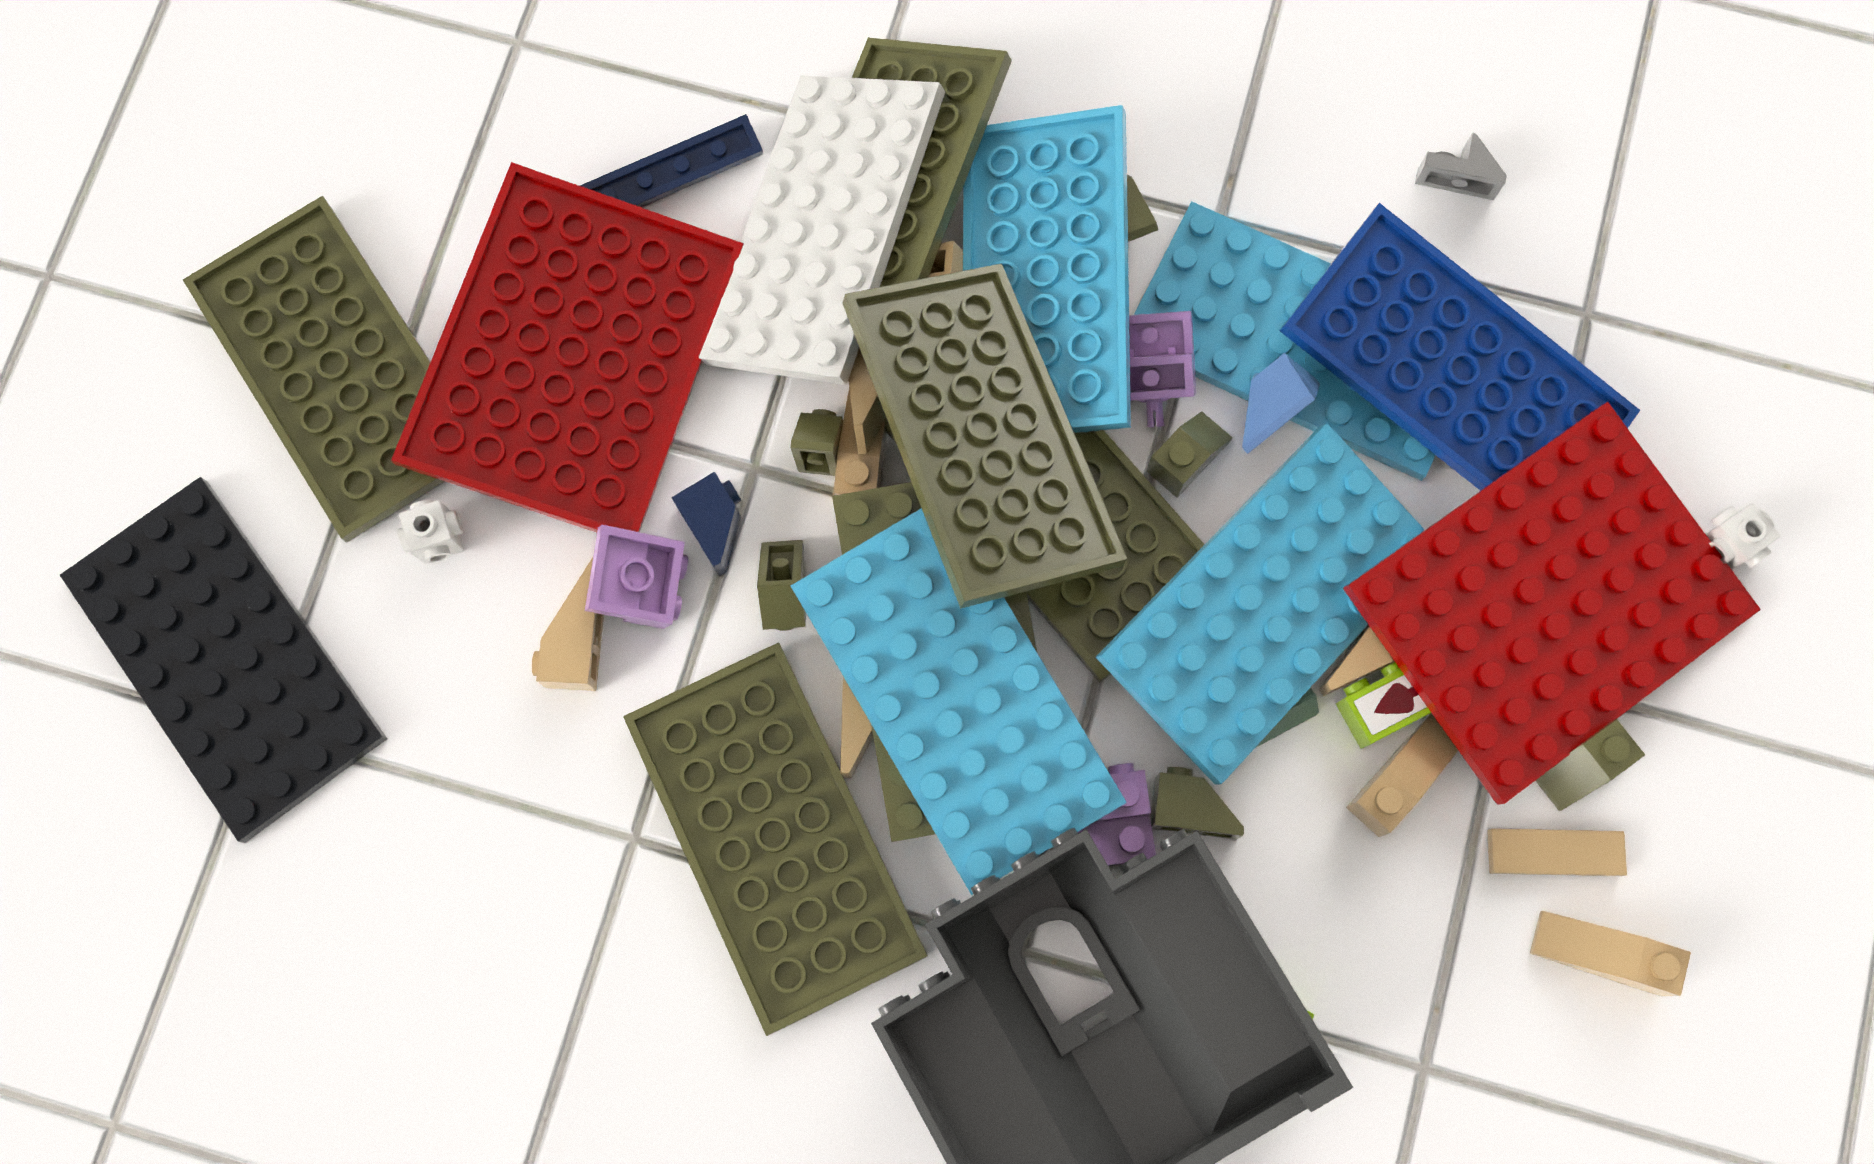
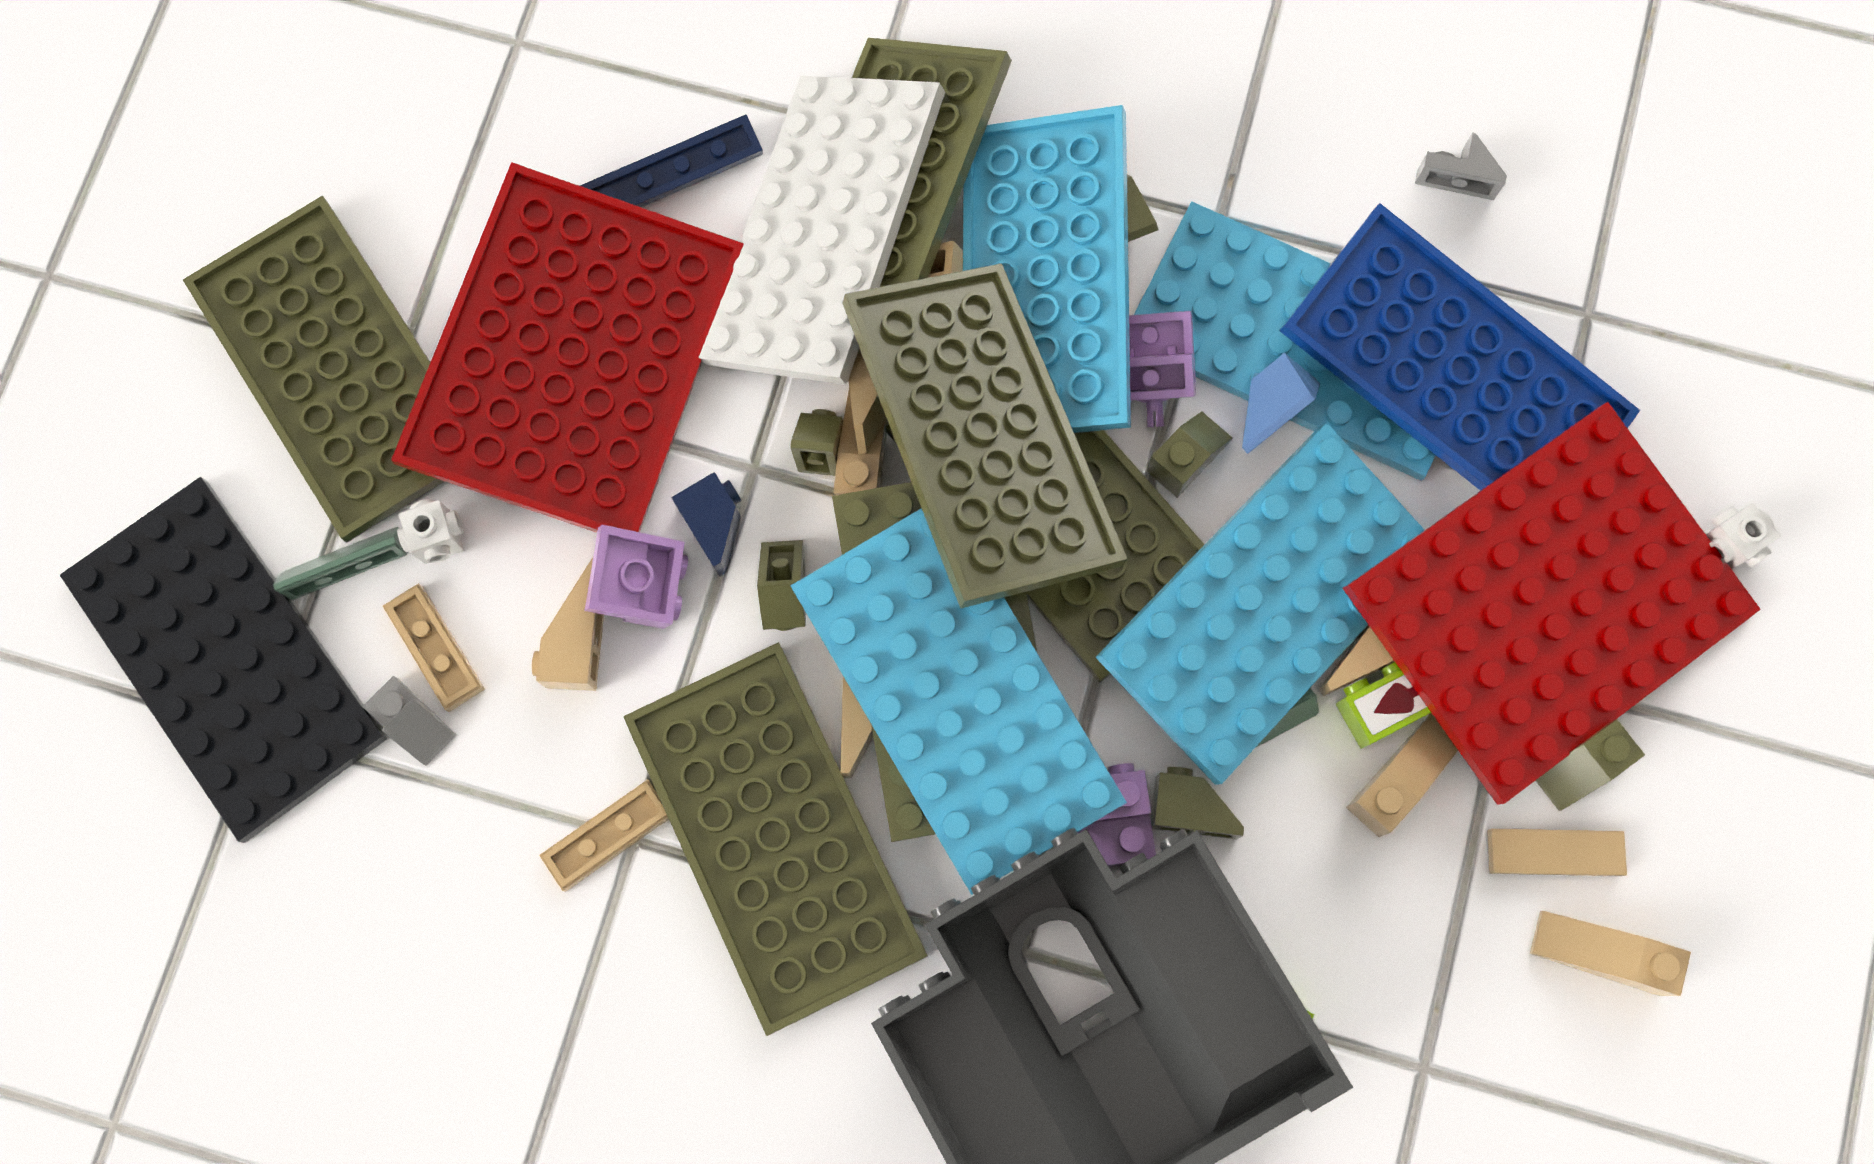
(340, 565): none -> sand green slope
(409, 721): none -> light grey slope
(433, 647): none -> tan tile
(605, 836): none -> tan tile

